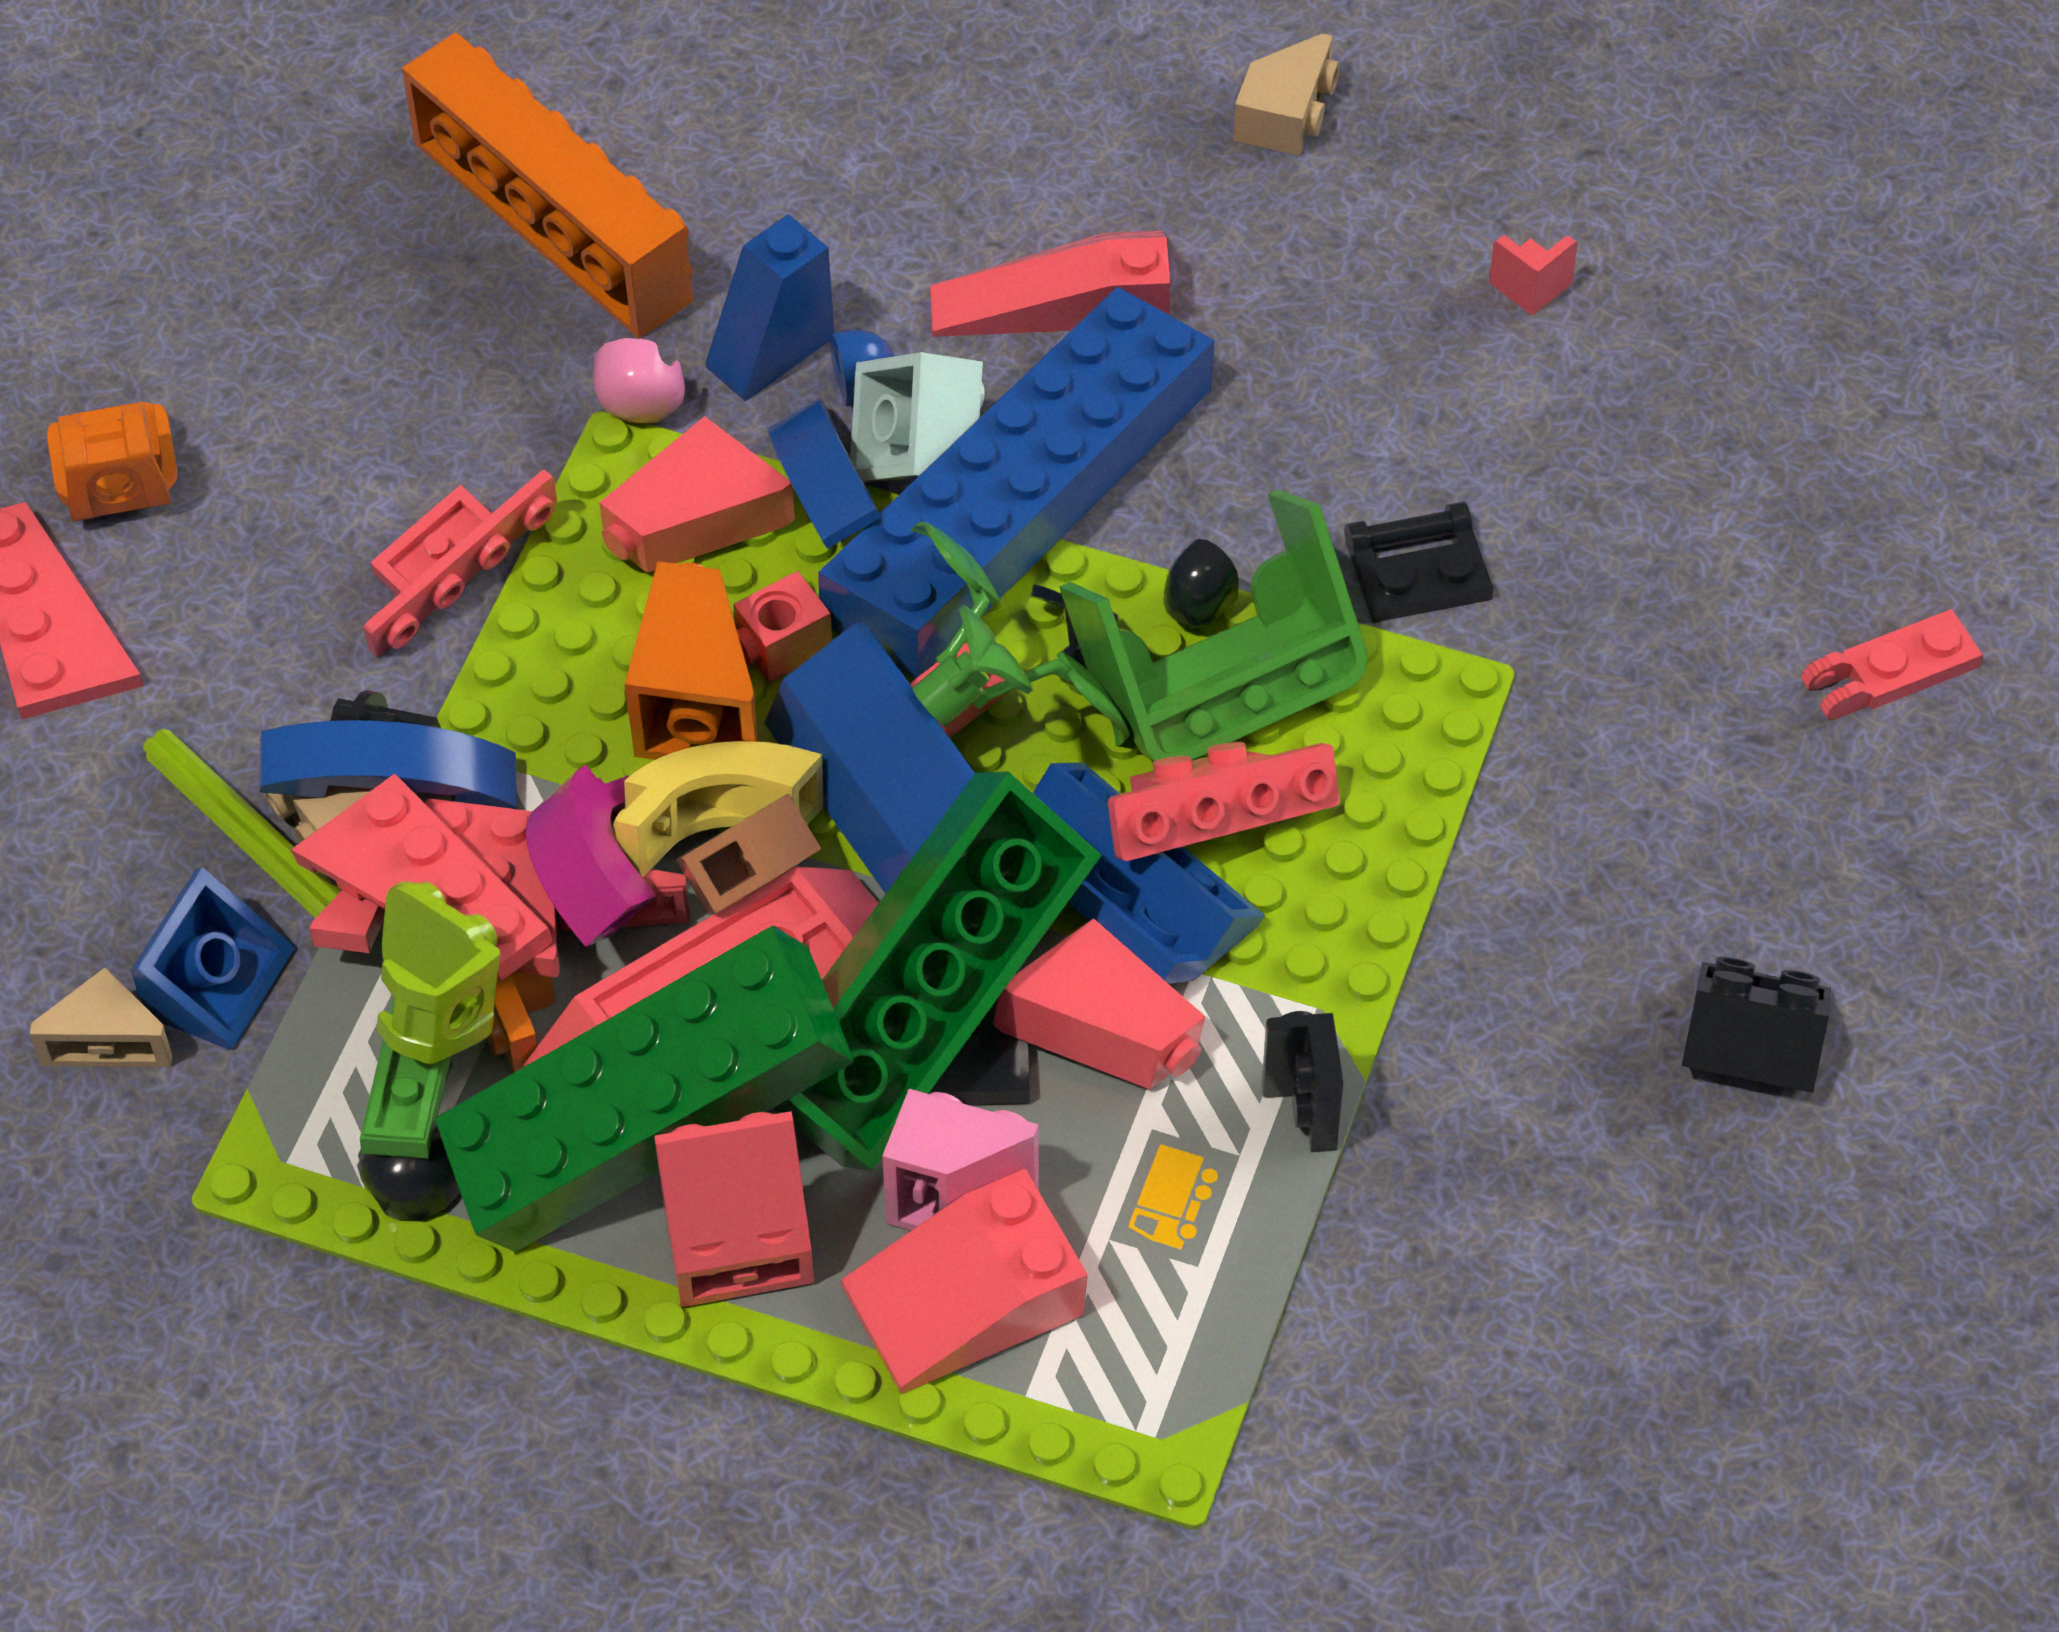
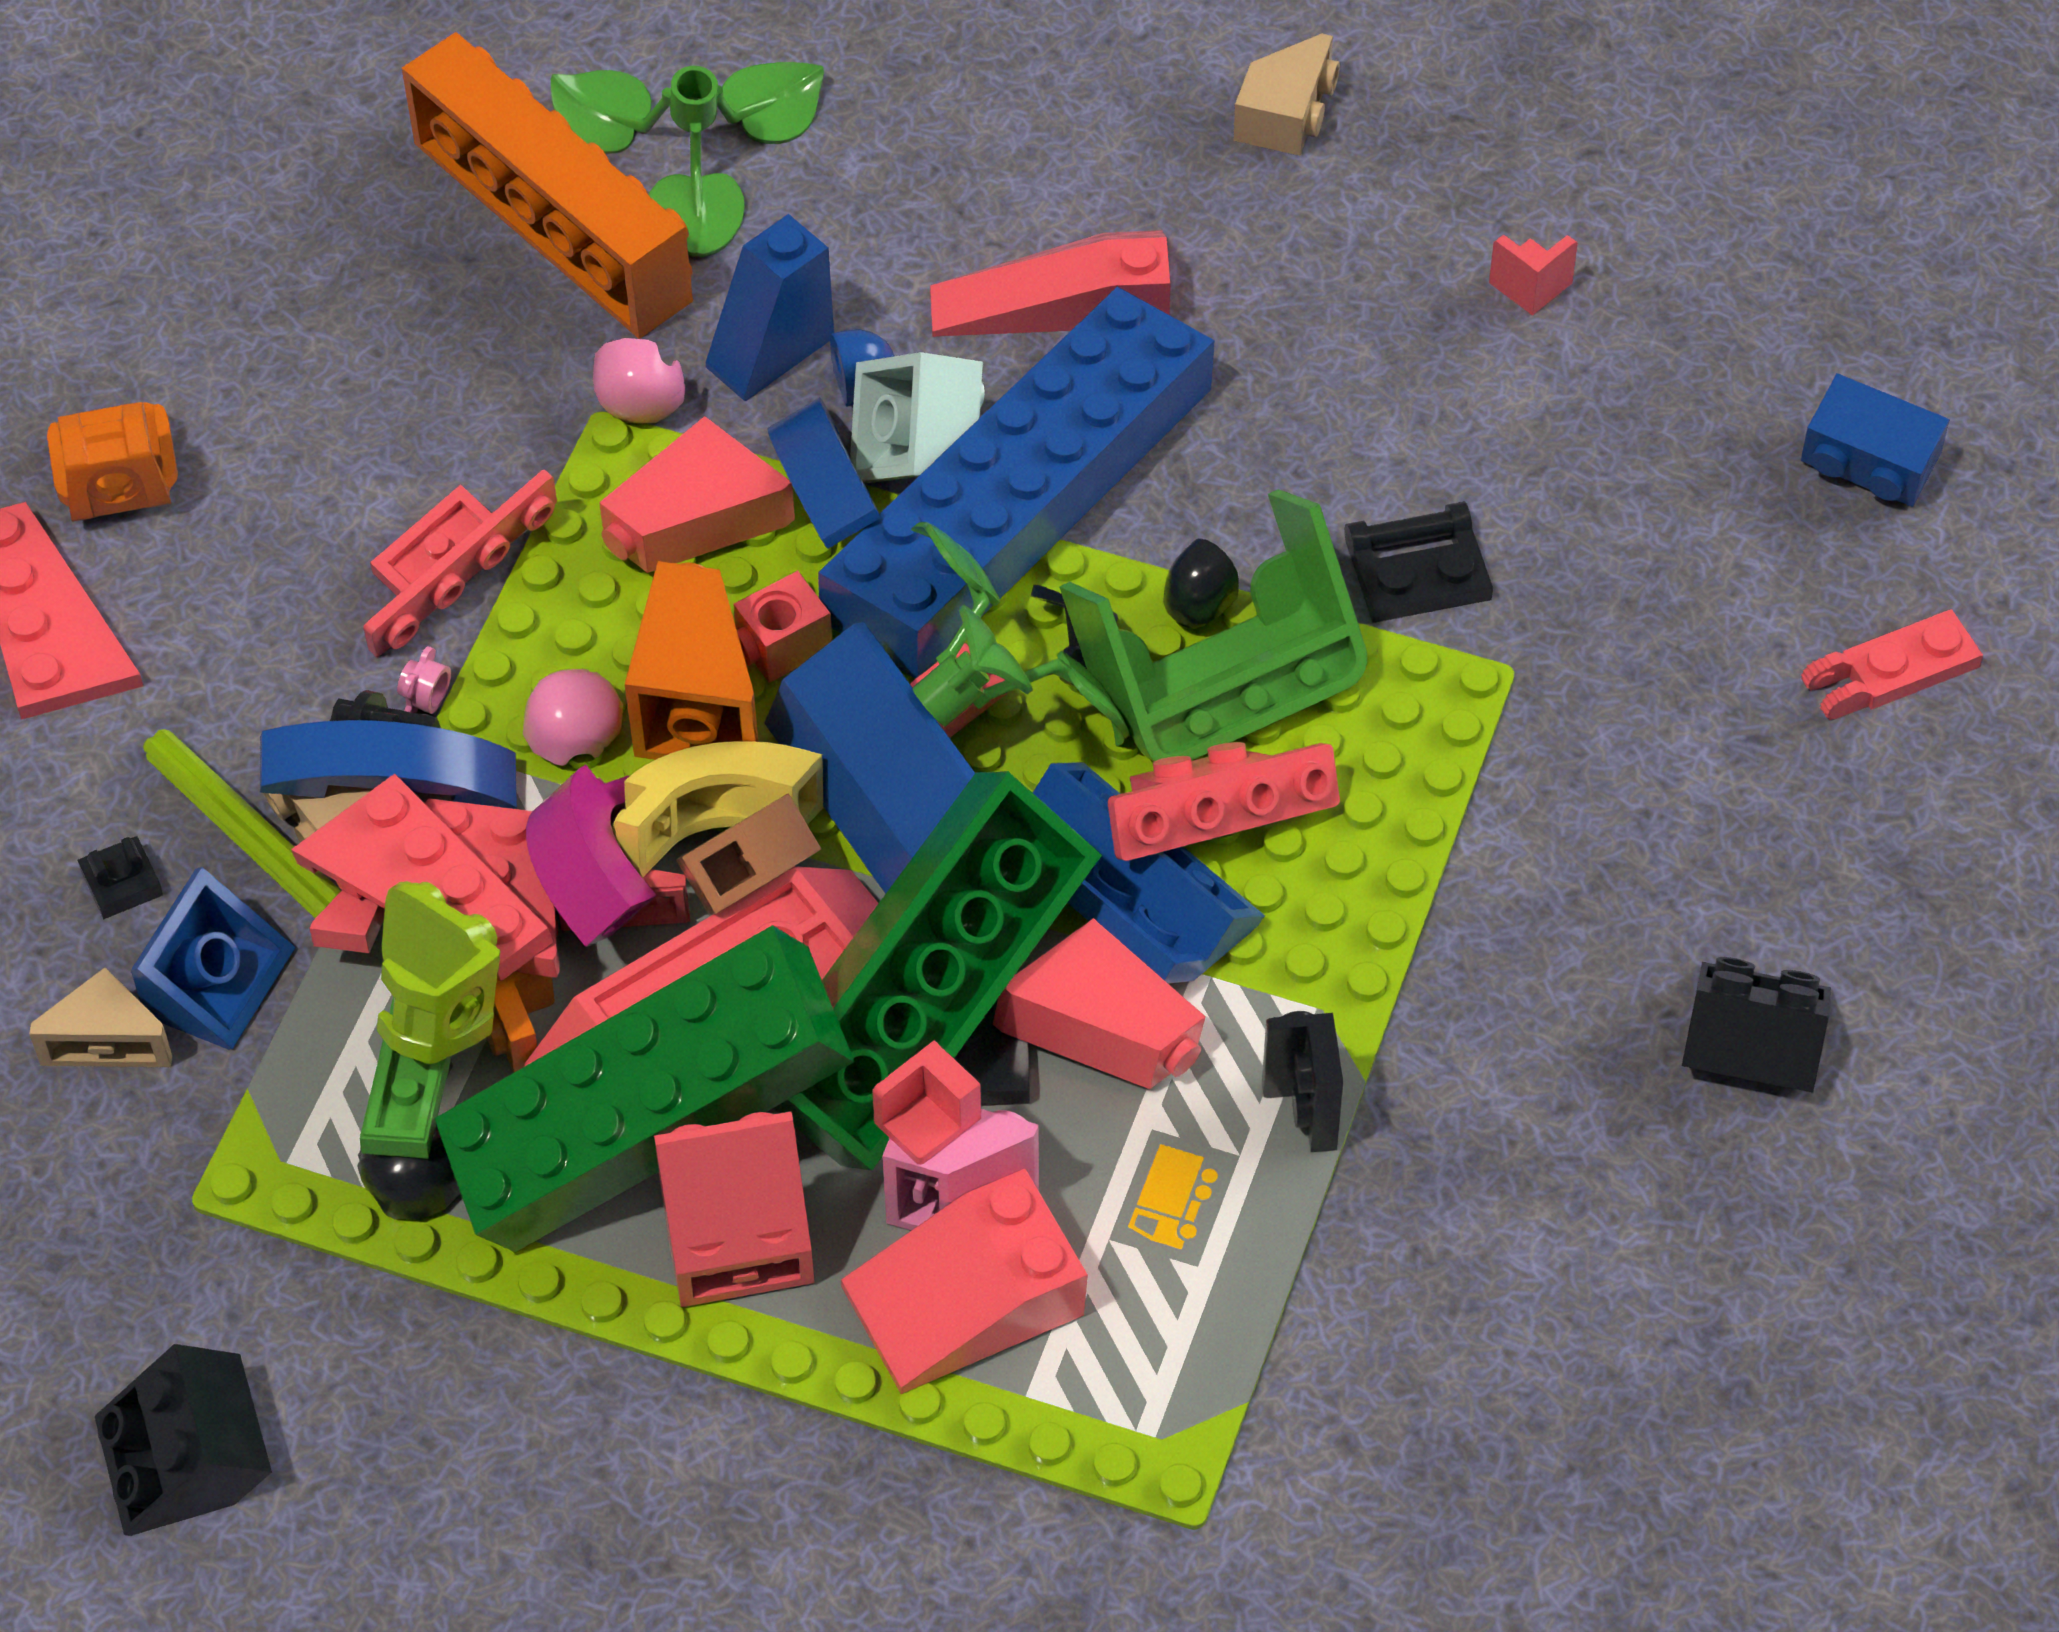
(120, 877): none -> black tile
(182, 1439): none -> black slope
(424, 683): none -> bright pink plate
(572, 715): none -> bright pink hair
(769, 99): none -> bright green plant
(927, 1103): none -> coral panel
(1874, 440): none -> blue brick

